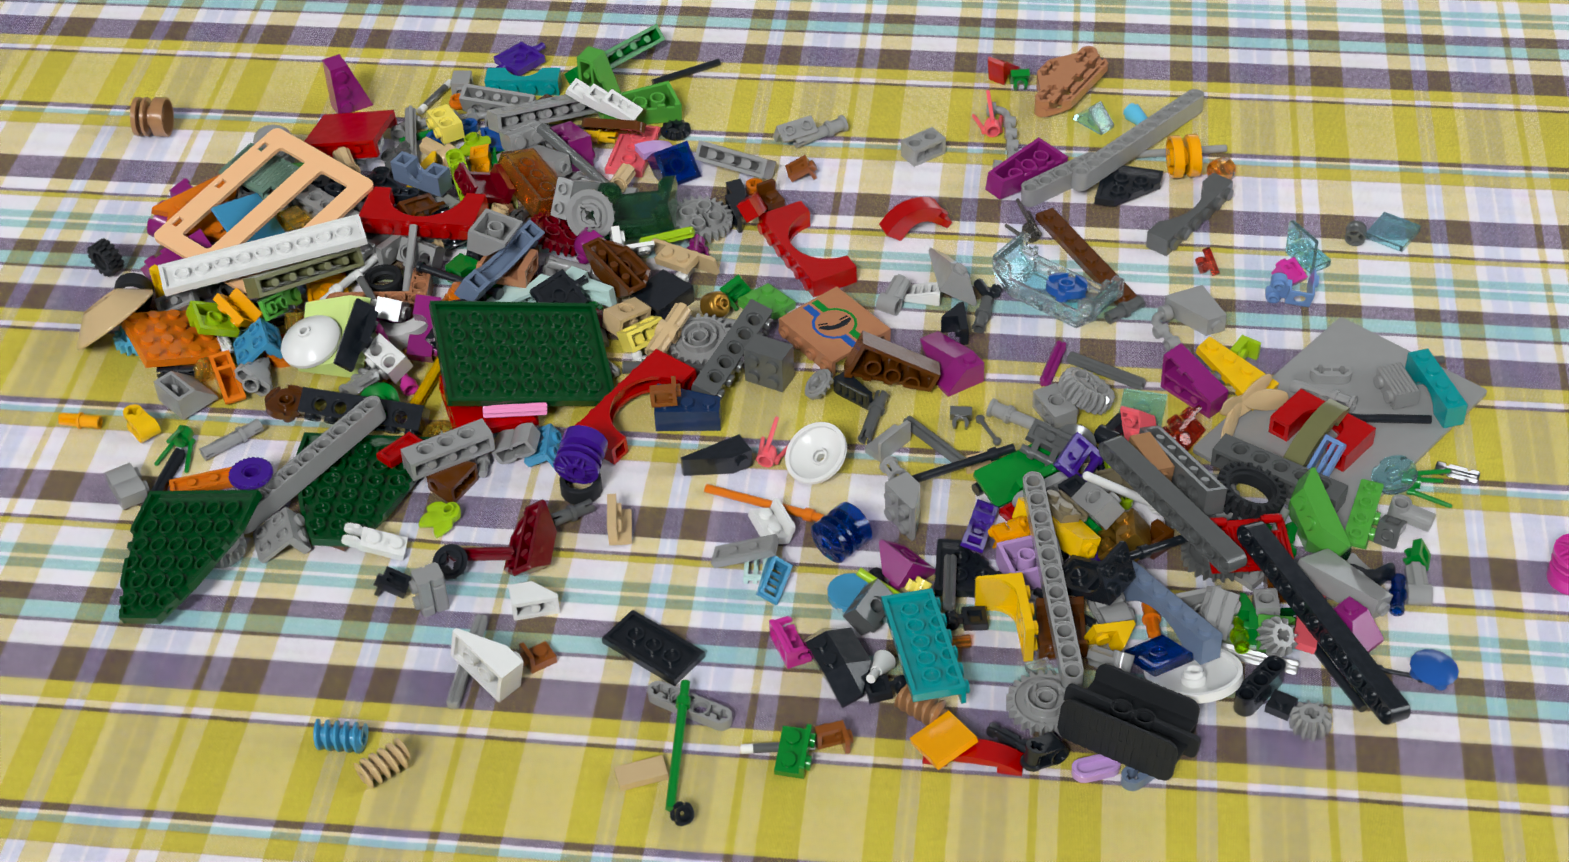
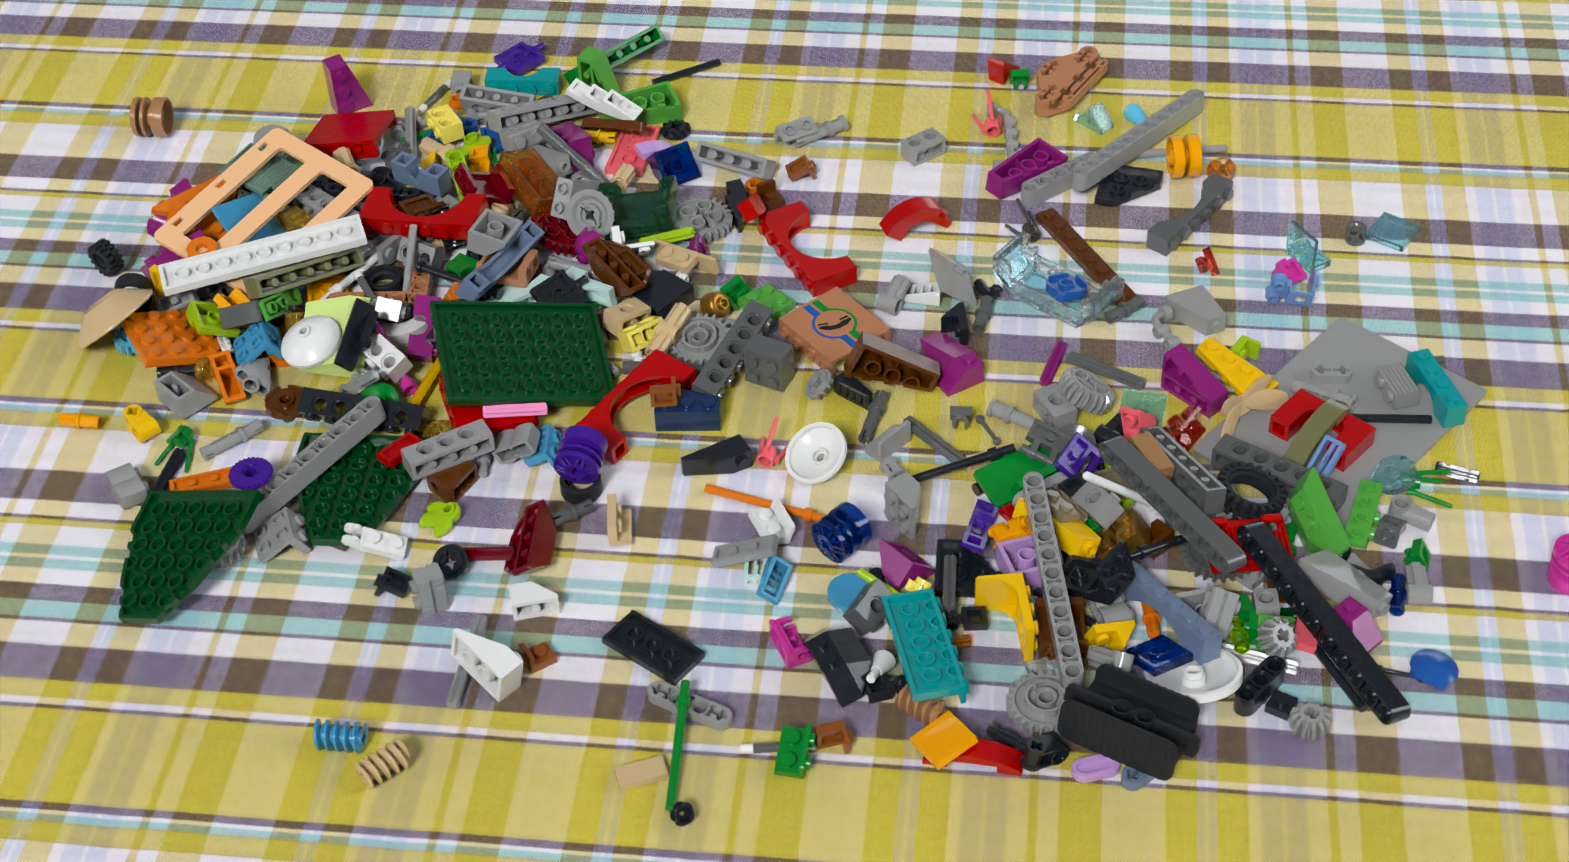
(200, 242): none -> orange piece
(240, 314): none -> dark grey slope

